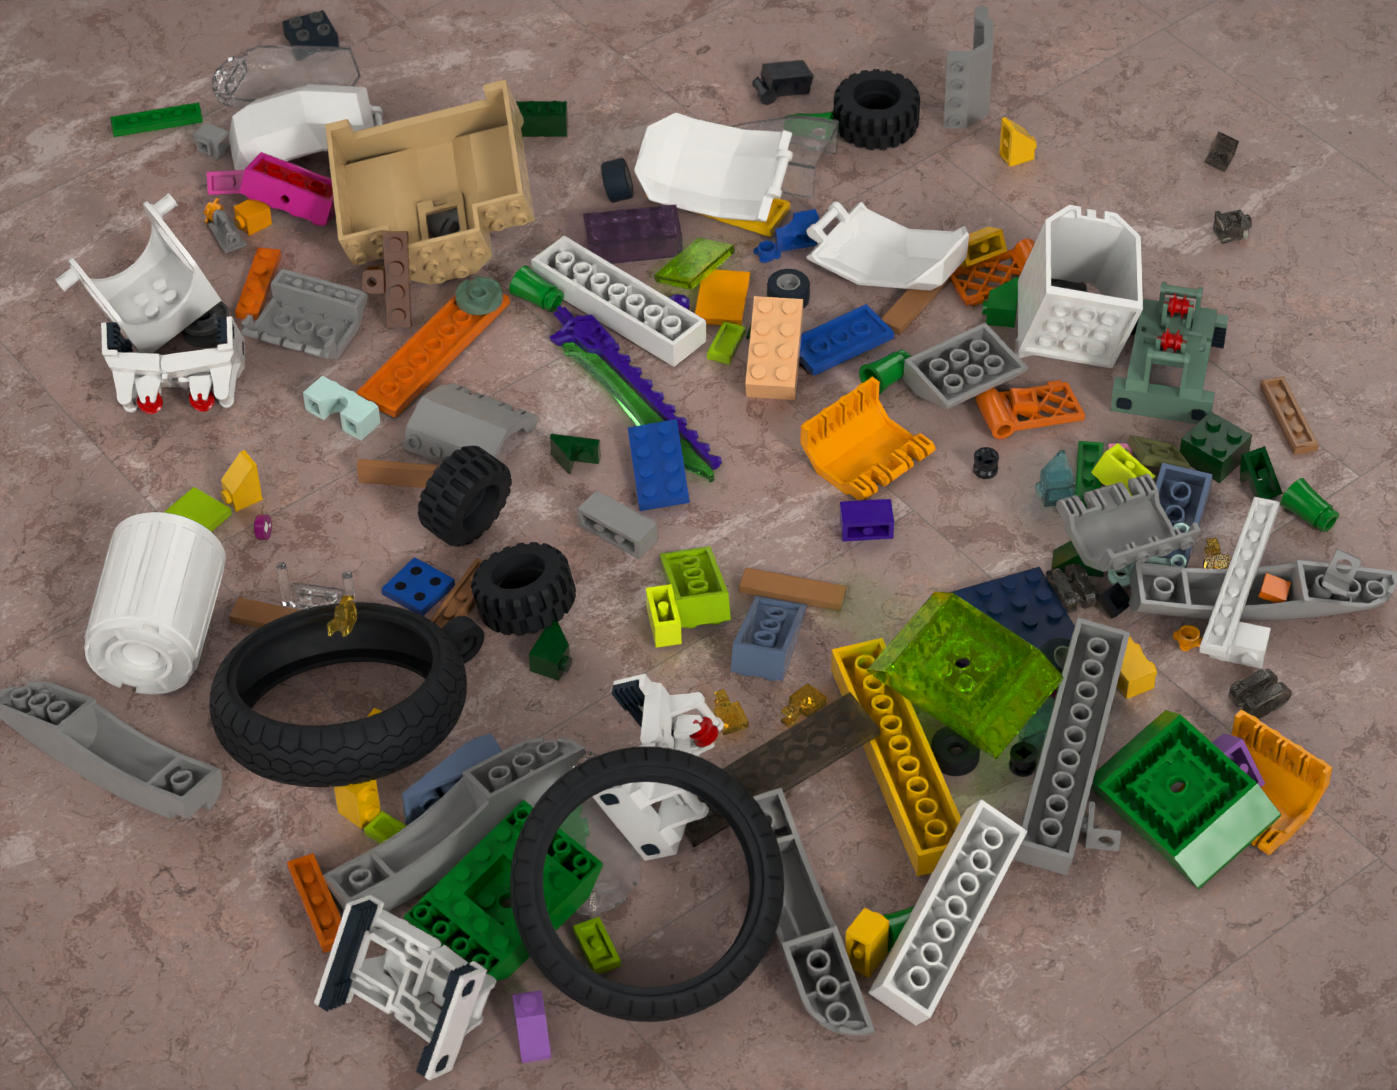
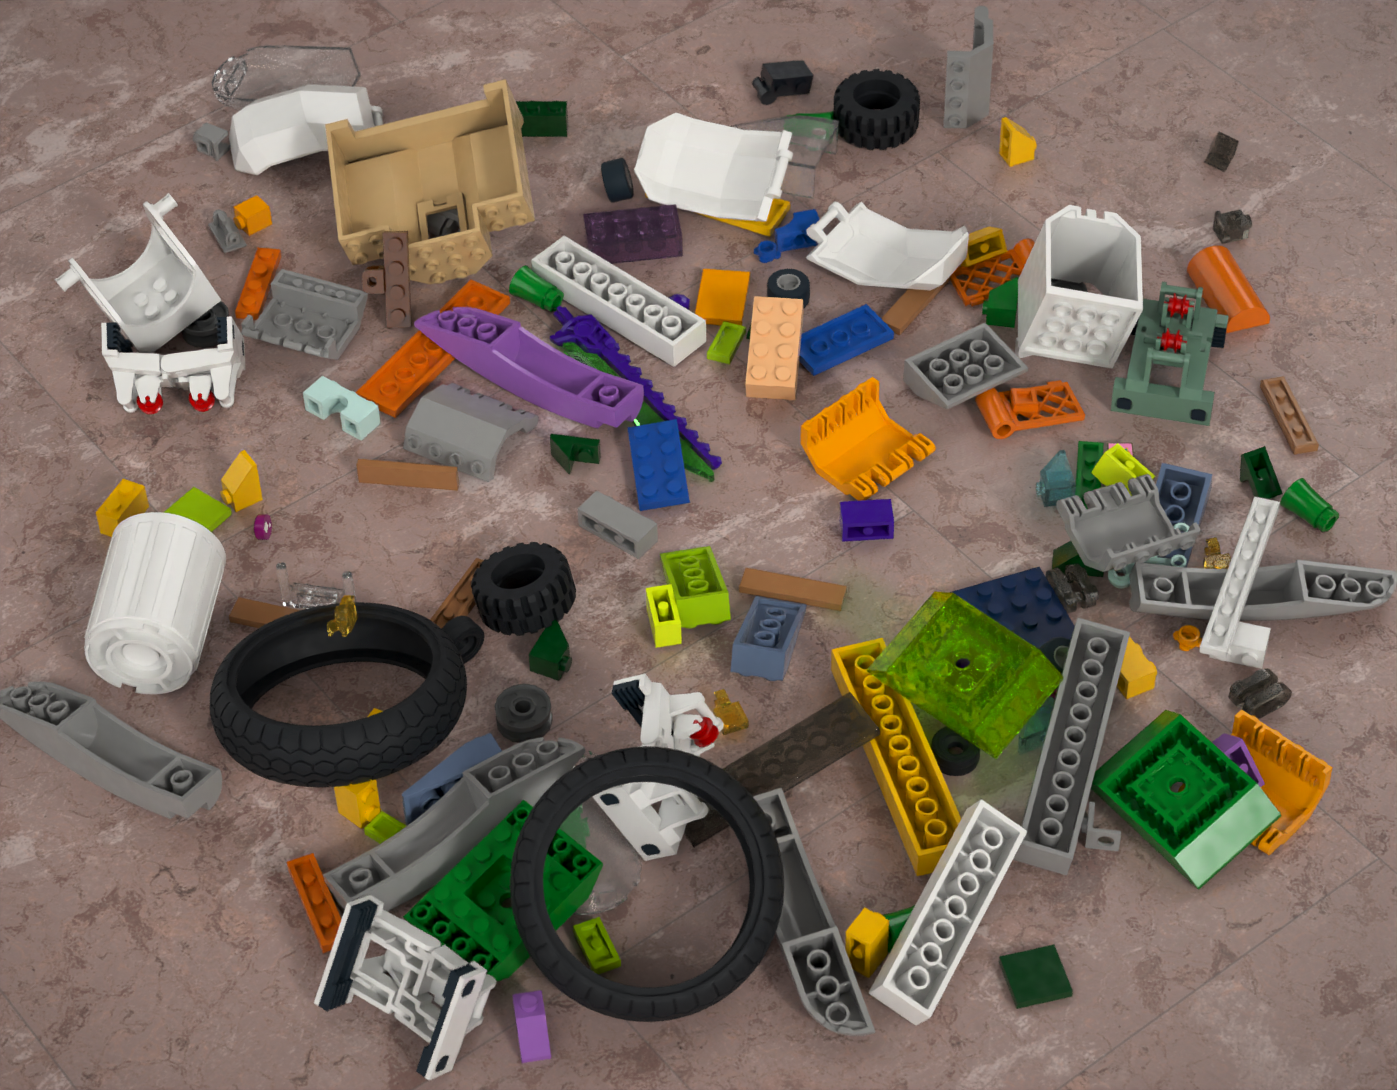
(123, 502): none -> yellow brick
(156, 119): green tile -> none
(210, 208): light orange plate -> none
(224, 182): dark pink plate -> none
(289, 188): dark pink brick -> none
(311, 30): black brick -> none
(418, 586): blue tile -> none
(464, 496): black tyre -> none
(479, 295): sand green tile -> none
(523, 713): none -> dark grey wheel
(532, 368): none -> medium lavender slope
(694, 263): clear neon green tile -> none
(804, 701): clear yellow plate -> none
(885, 370): green plant -> none
(985, 463): black wheel -> none
(1023, 759): black wheel -> none
(1035, 976): none -> dark green tile
(1114, 600): black plate -> none
(1155, 452): olive plate -> none
(1215, 446): dark green brick -> none
(1227, 288): none -> orange brick
(1274, 589): orange tile -> none
(1336, 581): light grey bracket -> none

